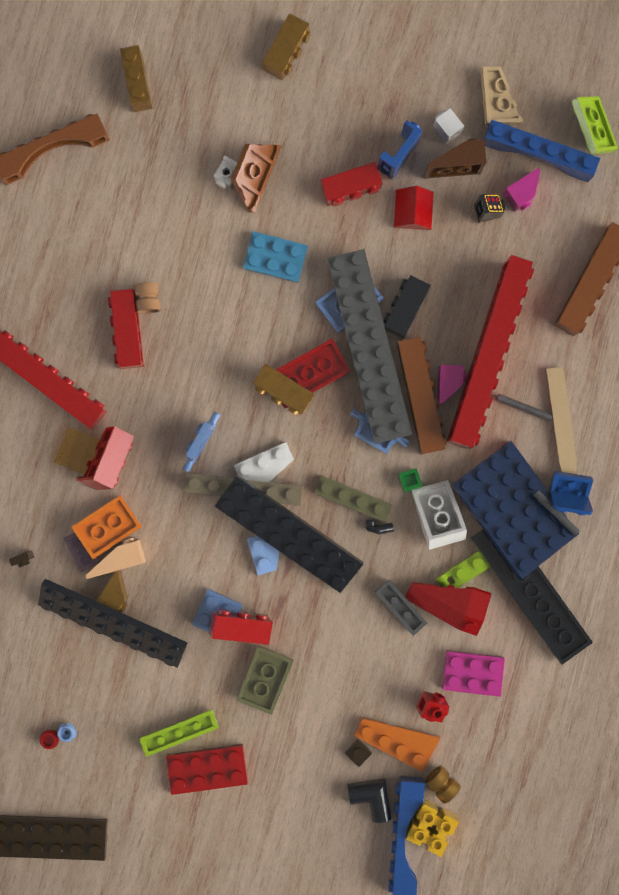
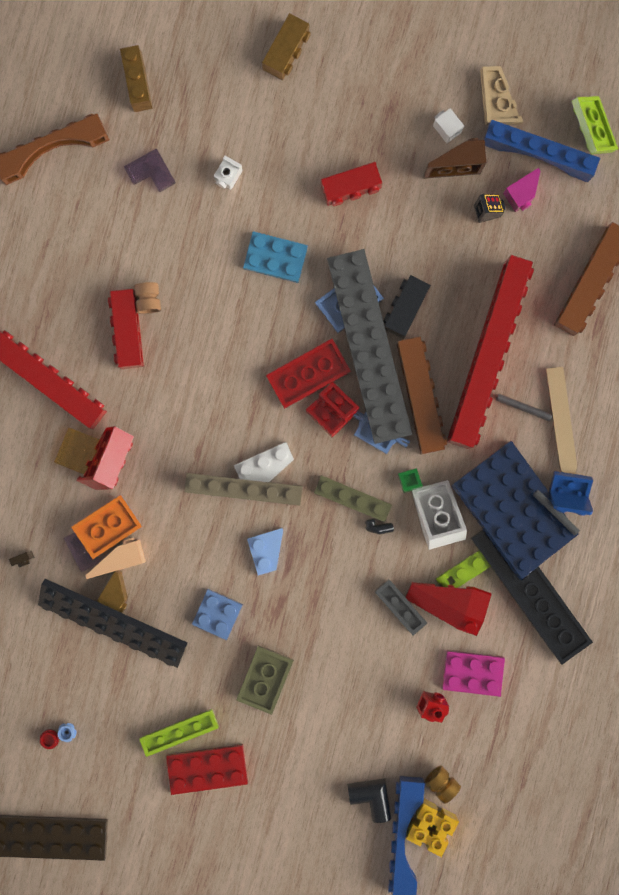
(150, 165): none -> clear purple plate
(203, 434): medium blue plate -> none
(240, 627): red brick -> none
(253, 172): dark orange wing -> none
(283, 390): pearl gold brick -> none
(288, 533): black plate -> none
(332, 409): none -> red slope
(358, 752): dark brown plate -> none
(390, 165): blue panel -> none
(402, 743): orange wing -> none
(413, 208): red slope -> none
(449, 380): dark pink slope -> none

